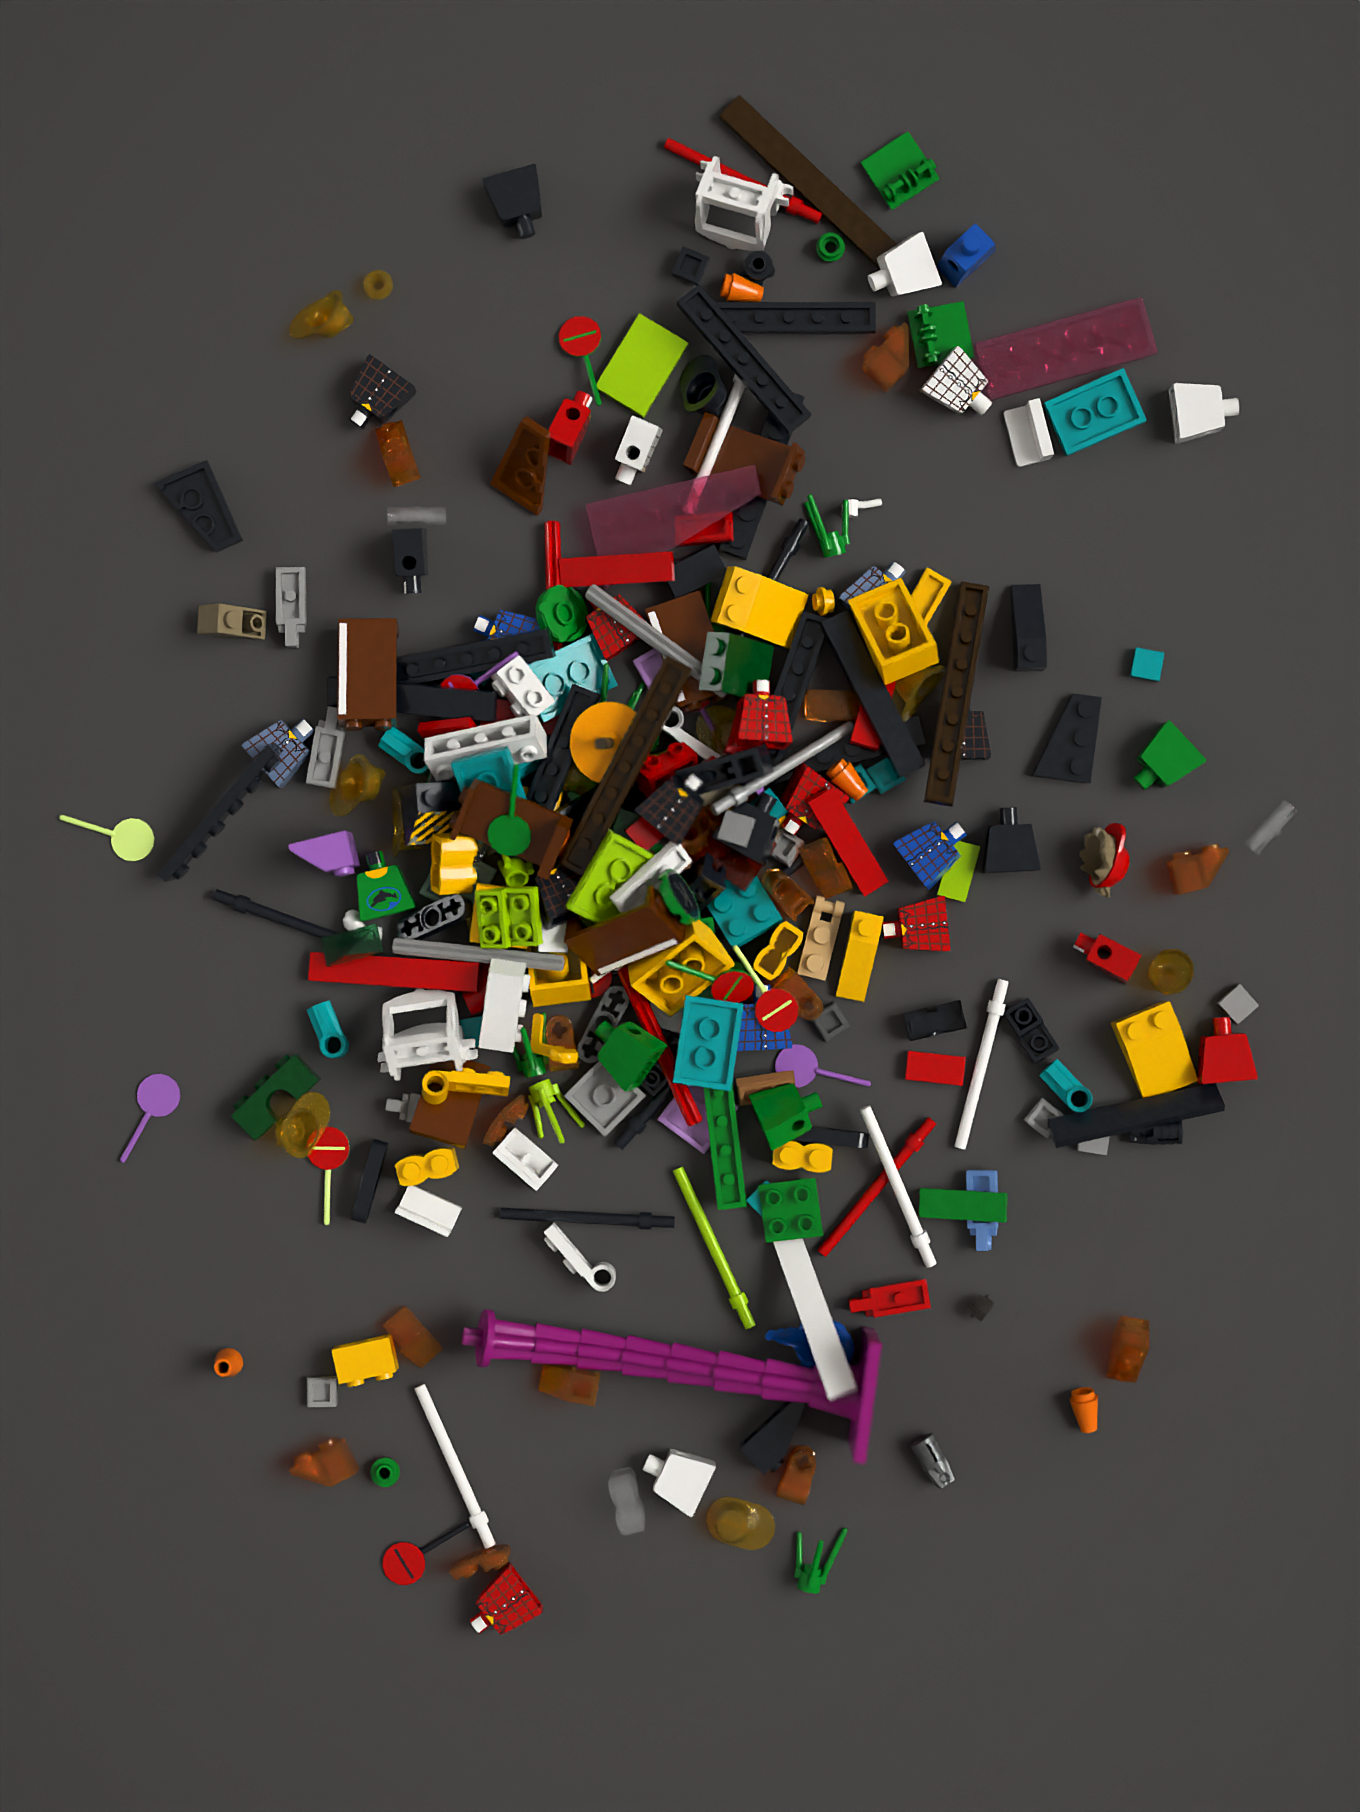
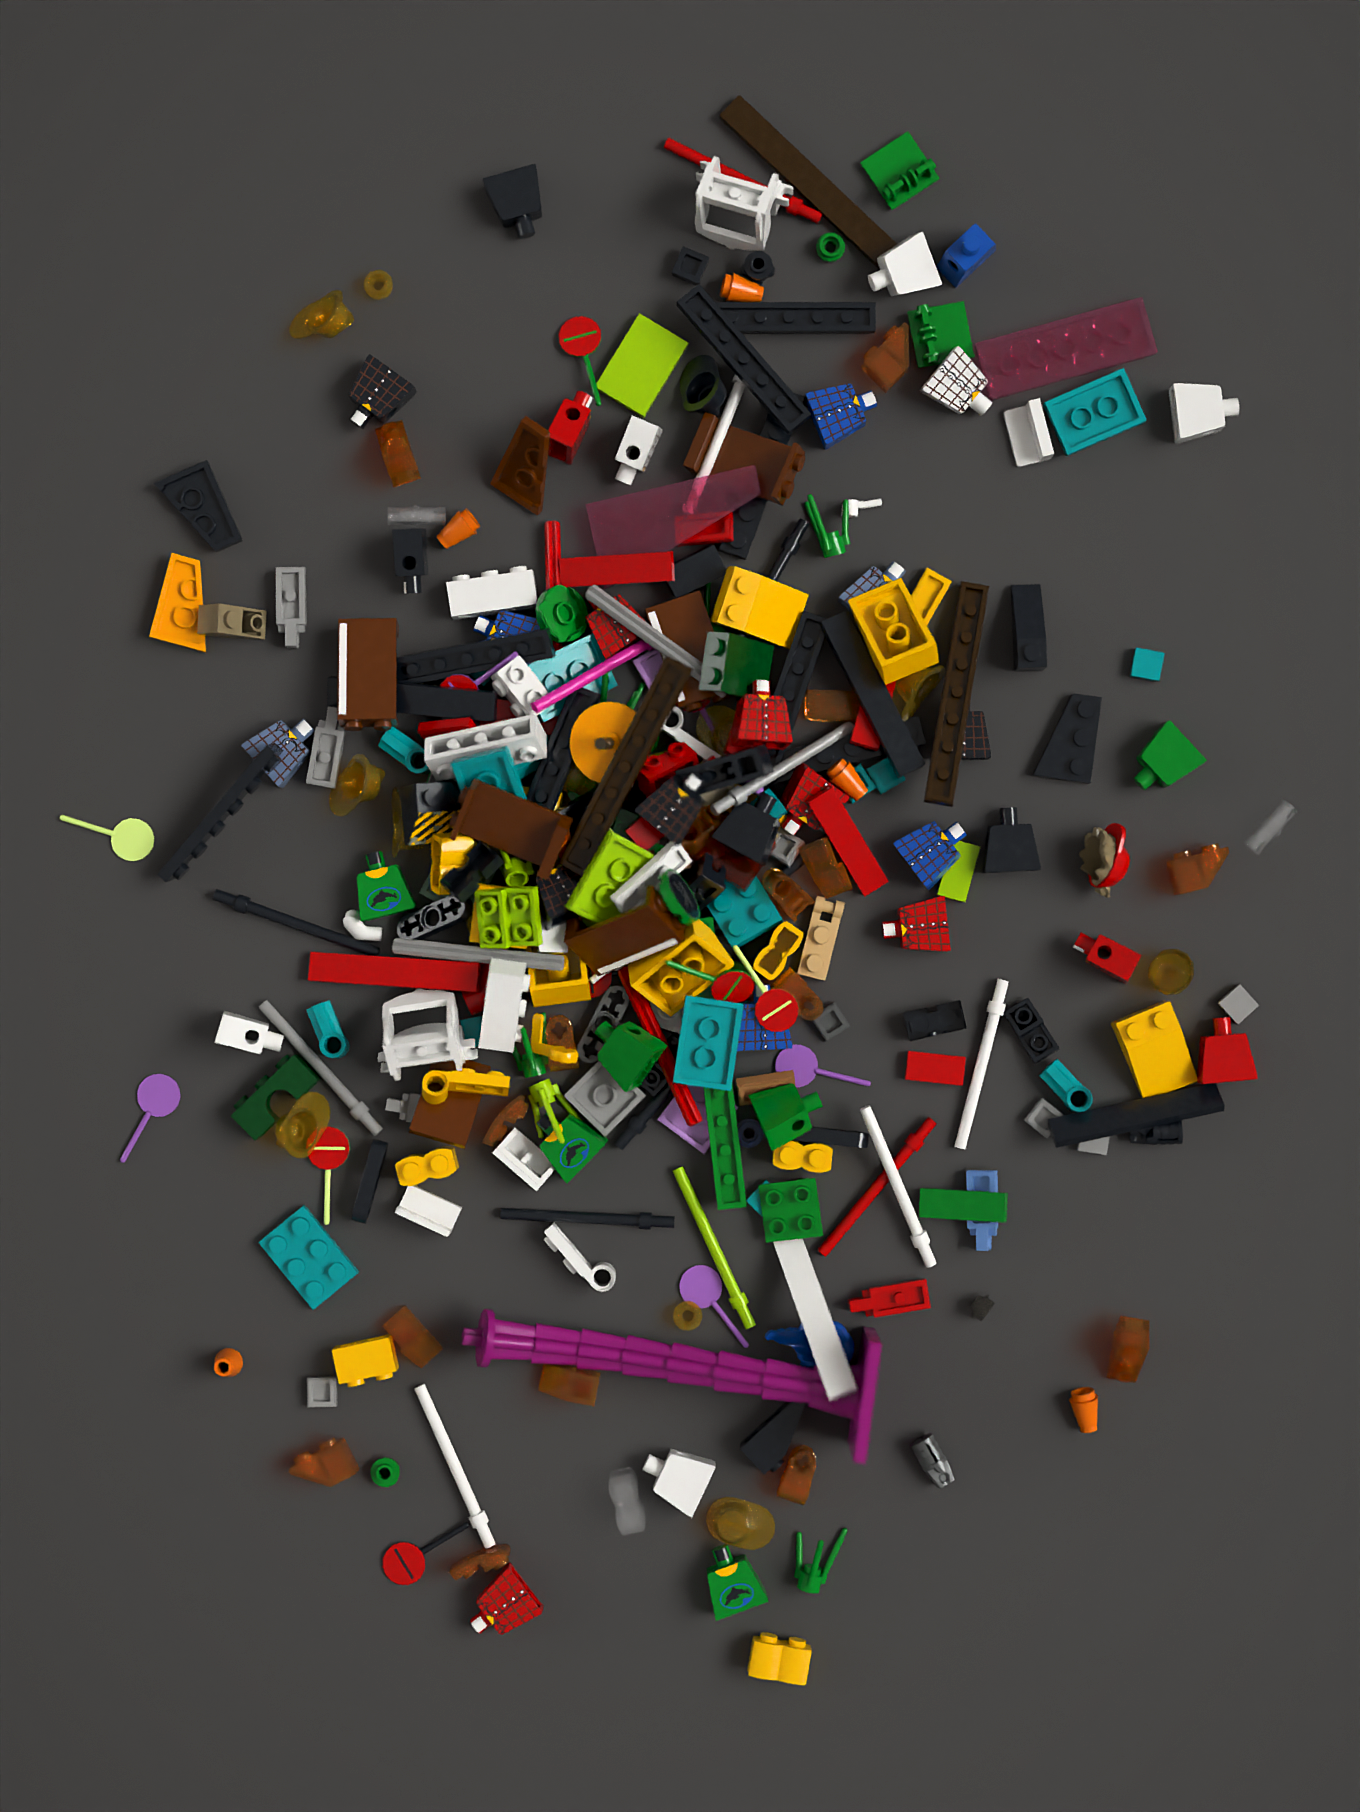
(179, 604): none -> light orange wing
(233, 1031): none -> white torso
(308, 1257): none -> teal plate
(331, 853): medium lavender slope -> none
(351, 945): clear green slope -> none
(358, 1109): none -> light grey bar
(458, 528): none -> orange cone
(480, 863): none -> black piece
(492, 593): none -> white brick
(508, 832): green piece -> none
(578, 1149): none -> green torso
(590, 675): none -> dark pink bar
(687, 1324): none -> clear yellow plate
(704, 1286): none -> medium lavender piece
(733, 1584): none -> green torso
(736, 829): light grey tile -> none
(756, 1139): none -> dark blue plate
(779, 1659): none -> yellow brick
(823, 601): yellow plate -> none
(838, 412): none -> blue torso
(859, 955): yellow slope -> none

